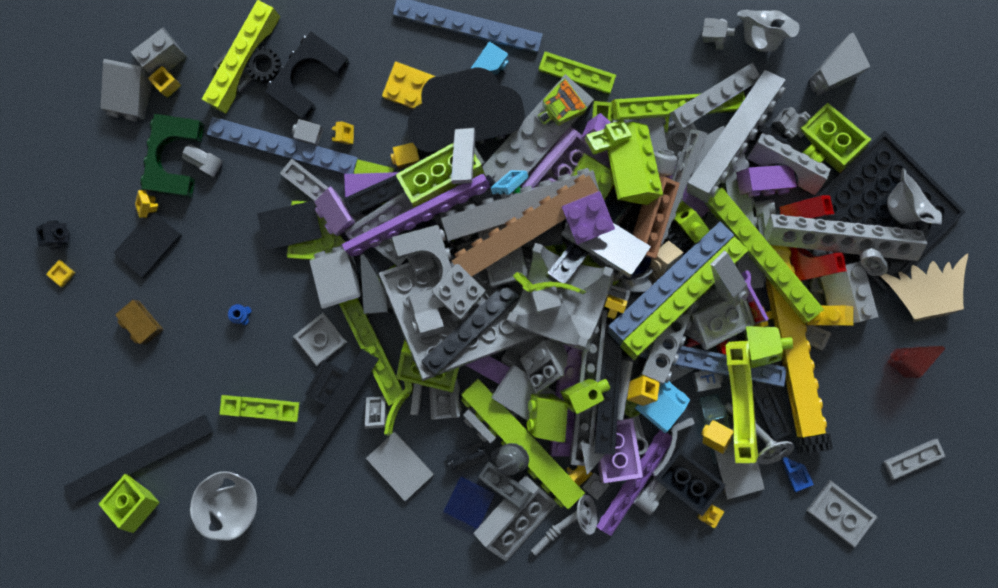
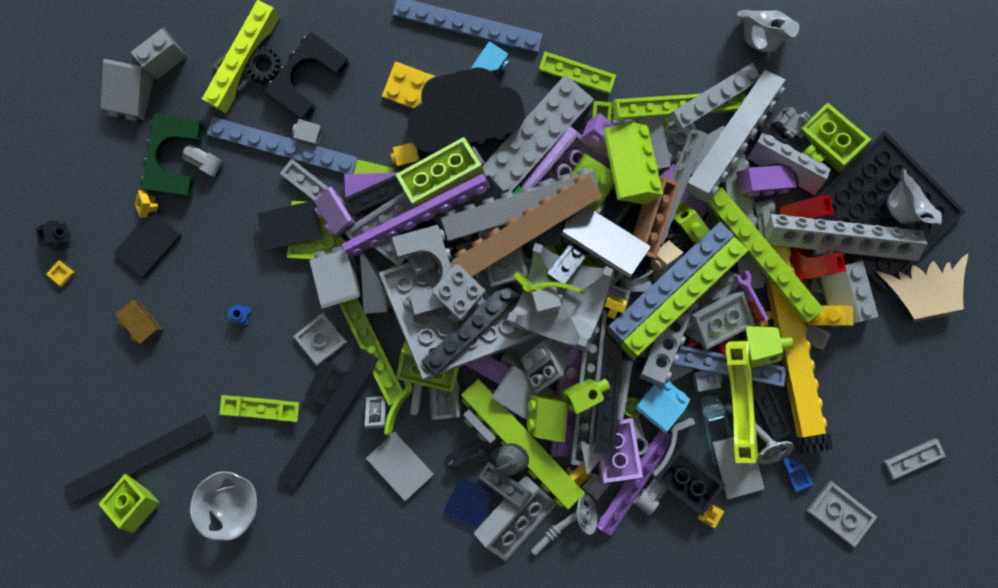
(164, 81): yellow brick -> none
(344, 133): yellow tile -> none
(427, 323): light grey brick -> none
(463, 156): tile -> none
(509, 182): medium azure tile -> none
(562, 105): torso -> none
(588, 217): medium lavender plate -> none
(611, 136): lime slope -> none
(643, 390): yellow brick -> none
(665, 162): light grey head -> none
(716, 31): light grey piece -> none
(717, 436): yellow brick -> none
(728, 280): light grey slope -> none
(841, 66): light grey slope -> none
(873, 262): light grey plate -> none
(915, 360): clear red slope -> none

